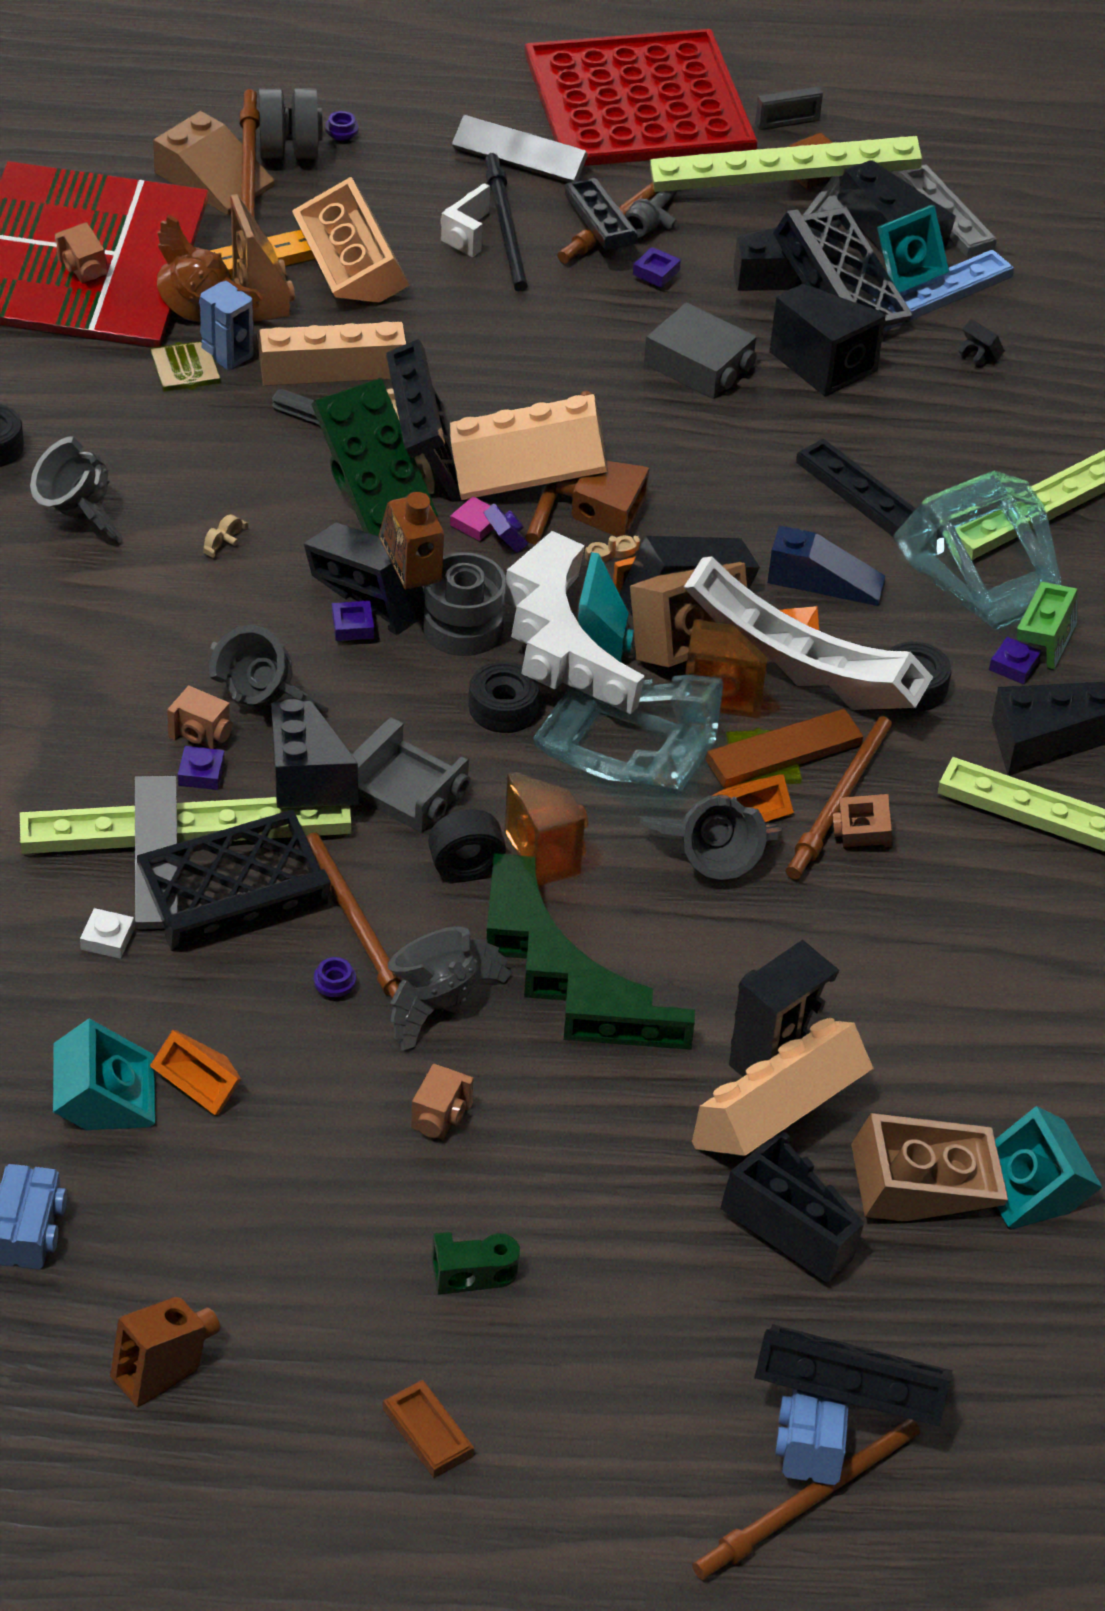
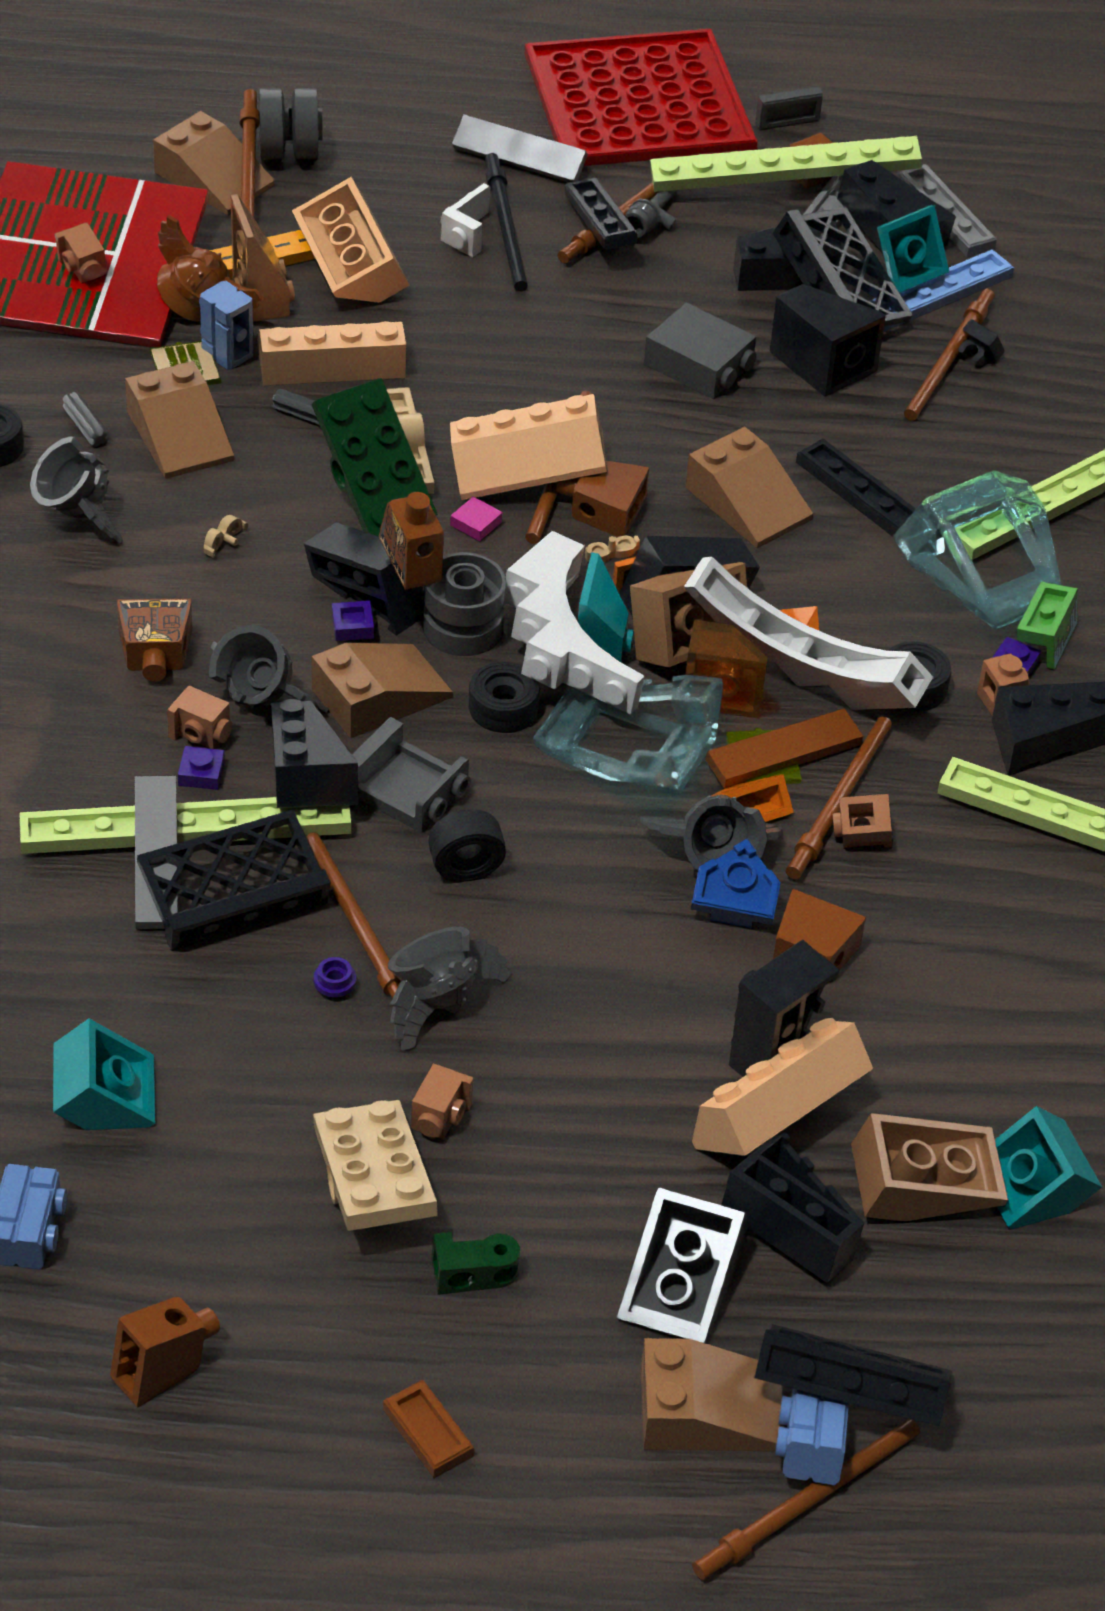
(85, 419): none -> dark grey axle
(107, 933): white plate -> none
(154, 634): none -> dark orange torso
(177, 419): none -> medium nougat slope
(197, 1071): orange slope -> none
(341, 126): dark purple plate -> none
(374, 1165): none -> tan plate
(375, 682): none -> medium nougat slope
(422, 413): black fence -> none
(507, 527): dark purple plate -> none
(547, 825): clear orange slope -> none
(598, 1002): dark green arch -> none
(656, 267): dark purple plate -> none
(683, 1266): none -> dark grey slope
(705, 1399): none -> medium nougat slope
(737, 888): none -> blue plate
(747, 487): none -> medium nougat slope
(818, 566): dark blue slope -> none
(824, 926): none -> dark orange torso
(976, 311): none -> dark orange bar
(1000, 672): none -> nougat brick

